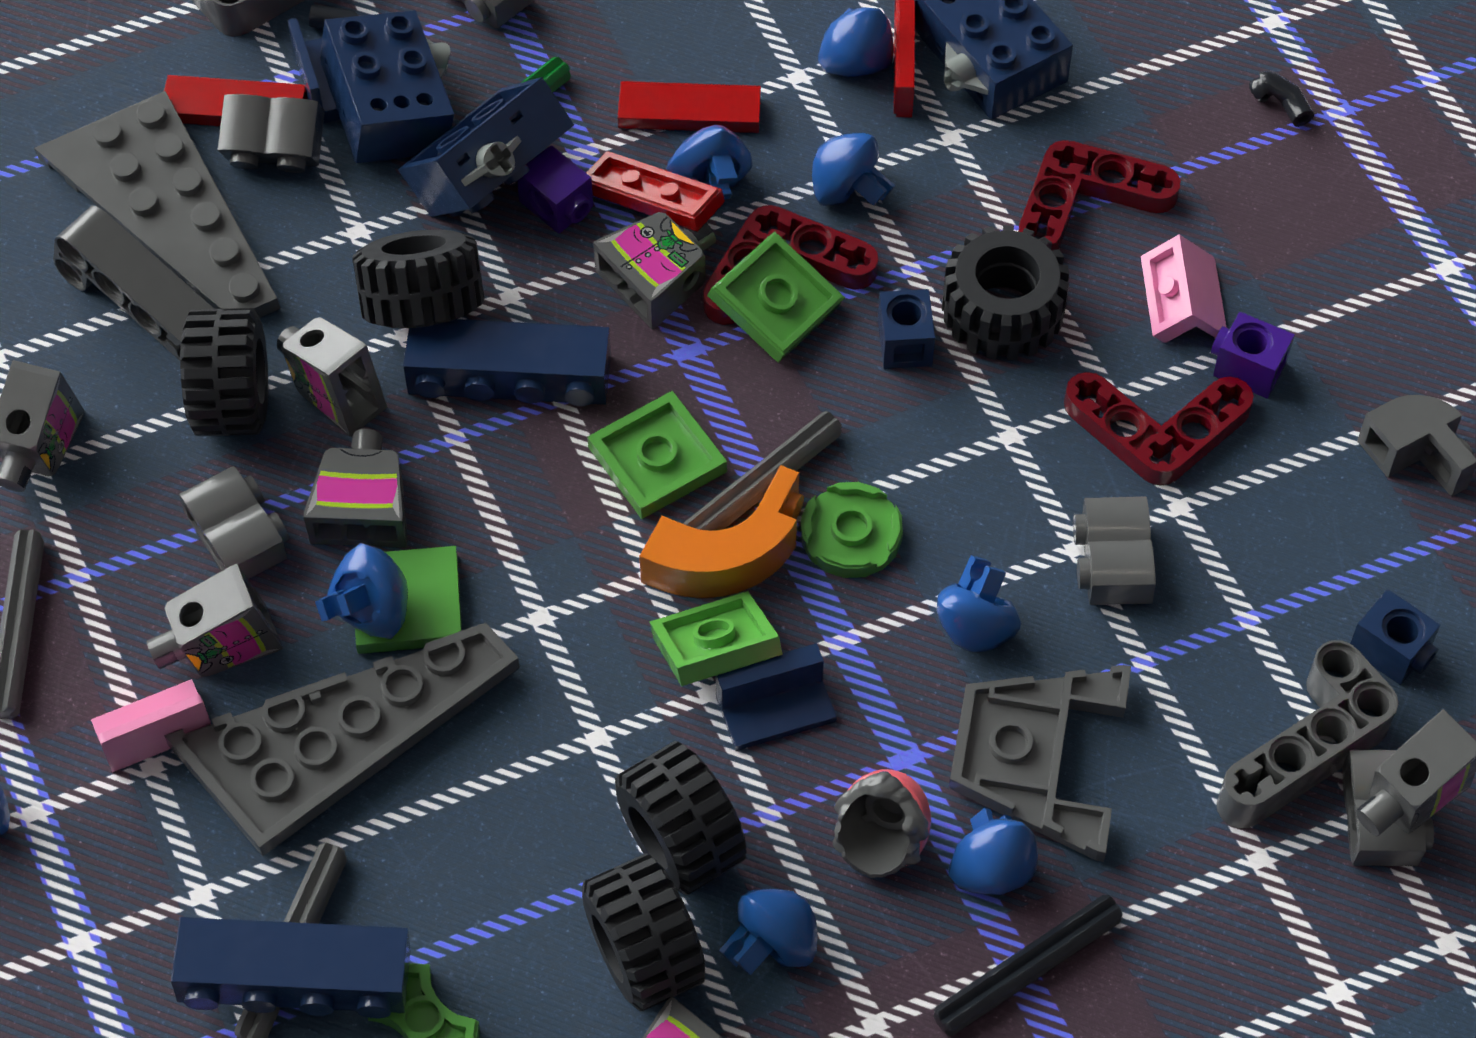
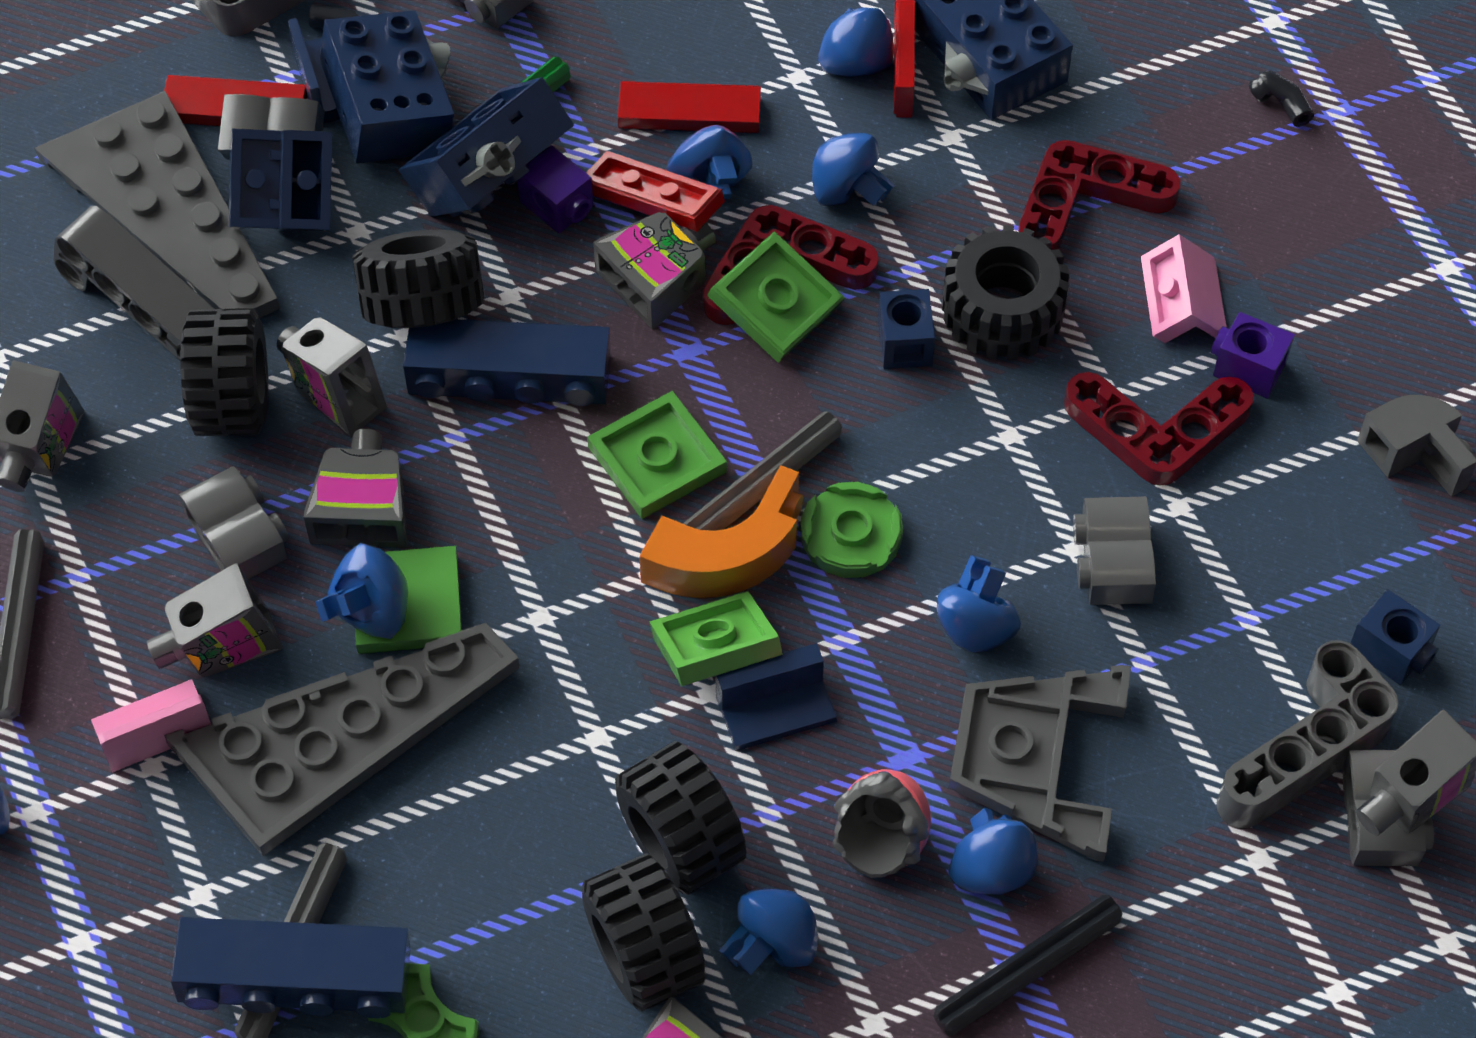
(280, 179): none -> dark blue brick

